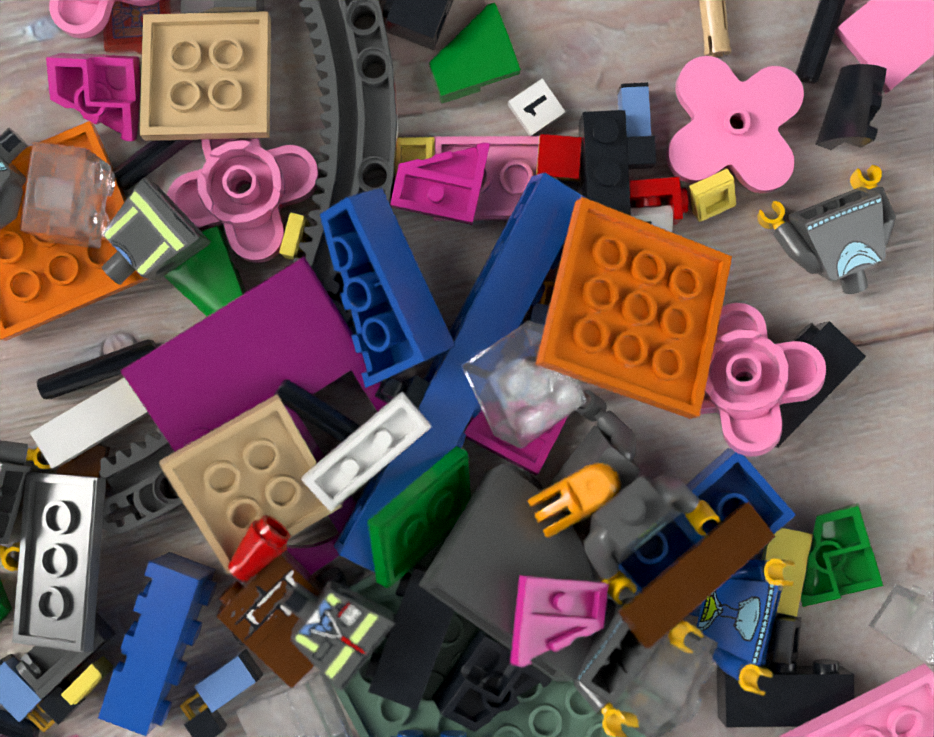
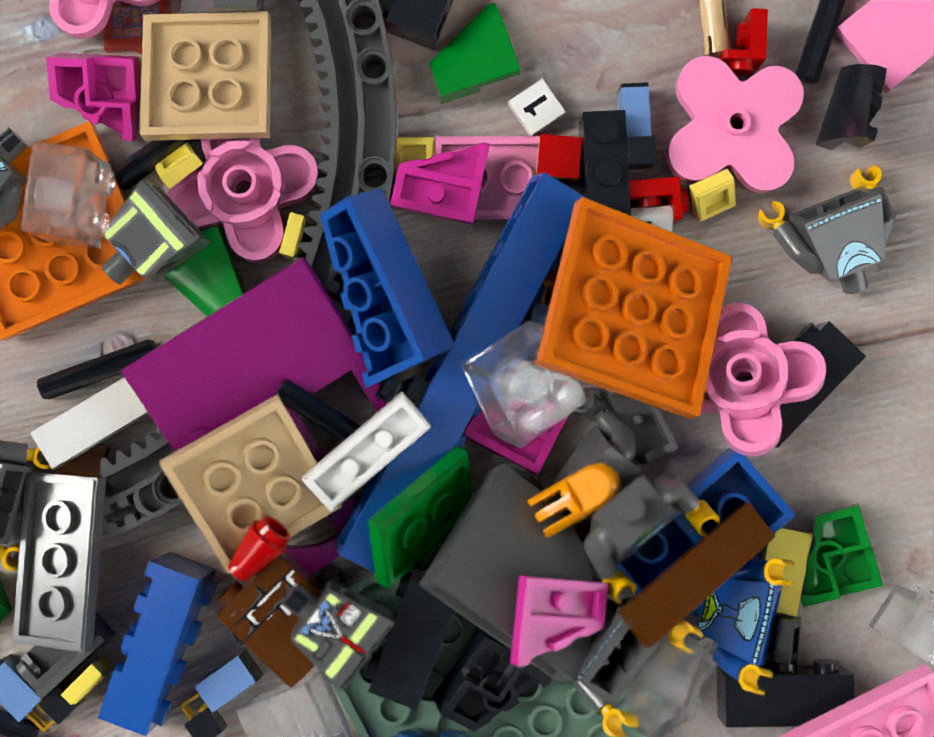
(178, 165): none -> light yellow tile
(645, 421): none -> dark grey hinge
(752, 38): none -> red bracket

